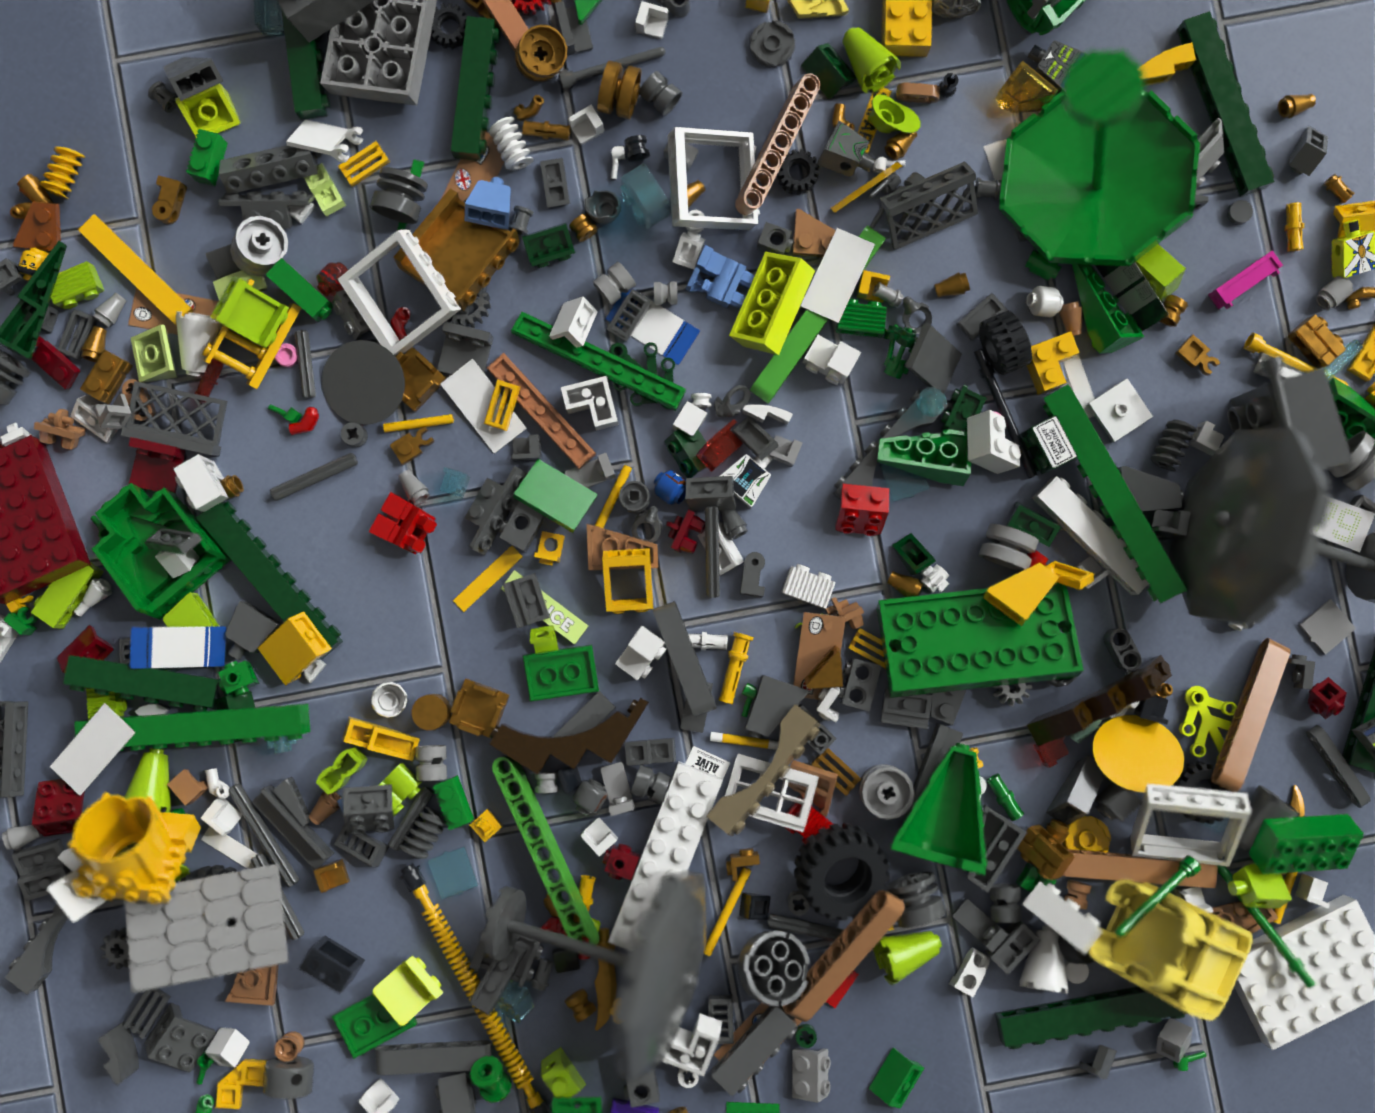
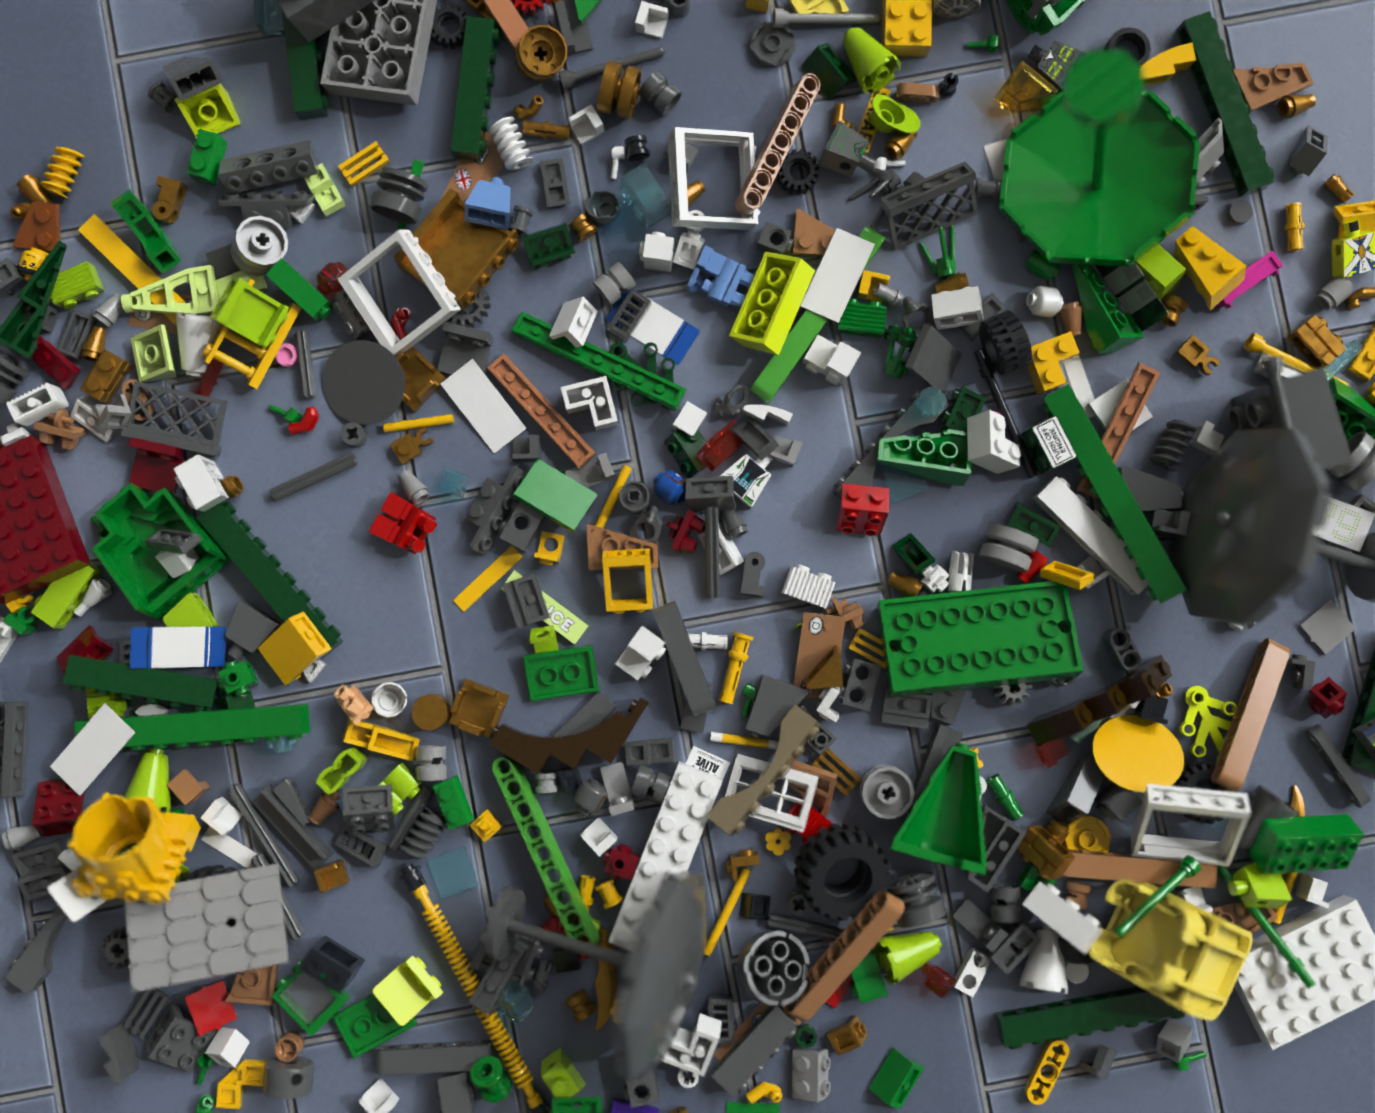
(37, 404): none -> white brick
(148, 230): none -> green arch
(202, 289): none -> yellowish green plate
(209, 1008): none -> red piece
(215, 785): white arm -> none
(307, 998): none -> window
(324, 139): white flag -> none
(353, 703): none -> light nougat hips
(510, 408): yellow tile -> none
(609, 893): none -> yellow bush
(657, 252): none -> white brick
(665, 293): light grey wheel -> none
(701, 400): white bush -> none
(766, 1090): none -> yellow arm
(778, 848): none -> yellow plant
(781, 18): none -> light grey piece
(848, 1036): none -> pearl gold bracket
(865, 187): yellow sticker -> none
(868, 980): none -> green brick
(938, 979): none -> clear red bracket
(946, 265): none -> green plant
(957, 308): none -> white brick
(960, 571): none -> white arm
(991, 45): none -> green hand
(1022, 592): yellow slope -> none
(1046, 1089): none -> yellow beam
(1125, 416): none -> nougat tile
(1136, 37): none -> black tyre
(1209, 266): none -> yellow wedge
(1270, 84): none -> medium nougat wing

